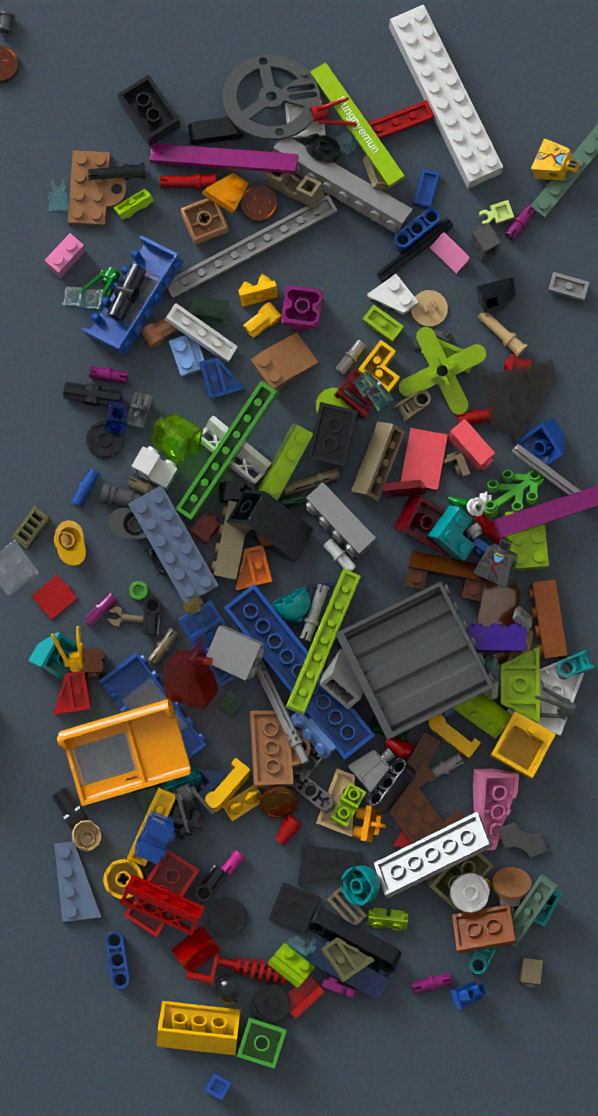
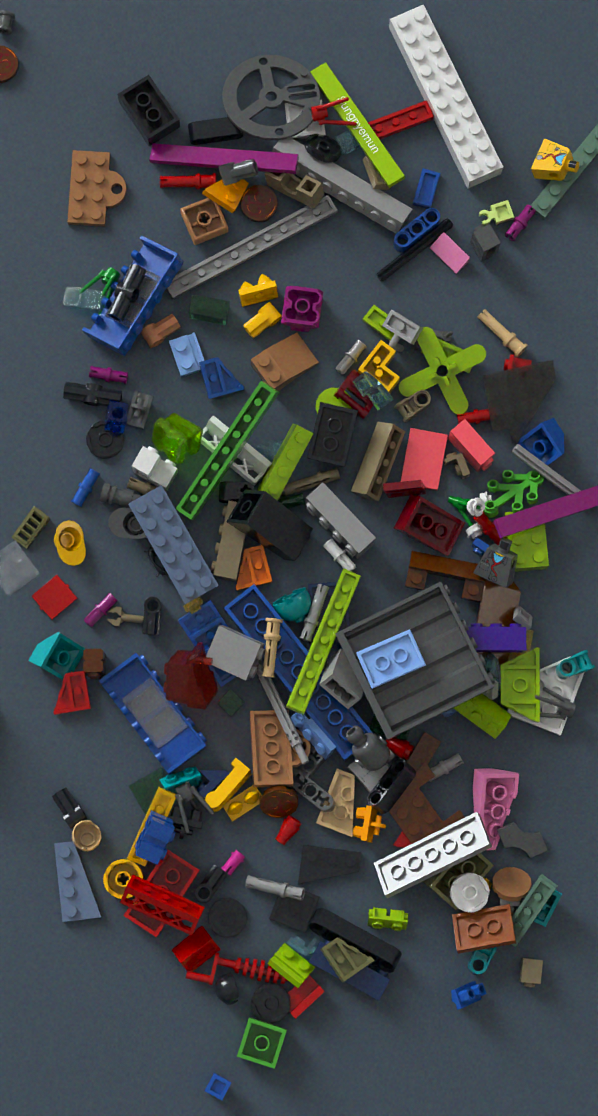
(58, 200): clear light blue plate -> none
(65, 255): bright pink brick -> none
(75, 659): yellow plant -> none
(123, 968): blue beam -> none
(125, 752): light orange piece -> none
(126, 171): black pin -> none
(133, 204): lime plate -> none
(138, 590): bright green tile -> none
(163, 646): dark tan pin -> none
(198, 1028): yellow slope -> none
(201, 333): white plate -> none
(205, 527): clear red brick -> none
(234, 172): none -> dark grey piece
(272, 637): none -> tan pin
(283, 890): none -> light grey pin
(333, 984): magenta plate -> none
(335, 894): dark tan tile -> none
(347, 805): lime slope -> none
(360, 885): teal cylinder -> none
(368, 749): none -> dark grey piece
(391, 659): none -> light blue tile
(394, 295): white wing -> none
(401, 328): none -> light grey plate
(431, 308): tan piece -> none
(431, 983): magenta pin -> none
(449, 533): teal brick -> none
(452, 737): yellow leg -> none
(495, 294): black slope -> none
(523, 745): yellow piece -> none
(548, 619): dark orange brick -> none
(568, 286): light grey plate -> none

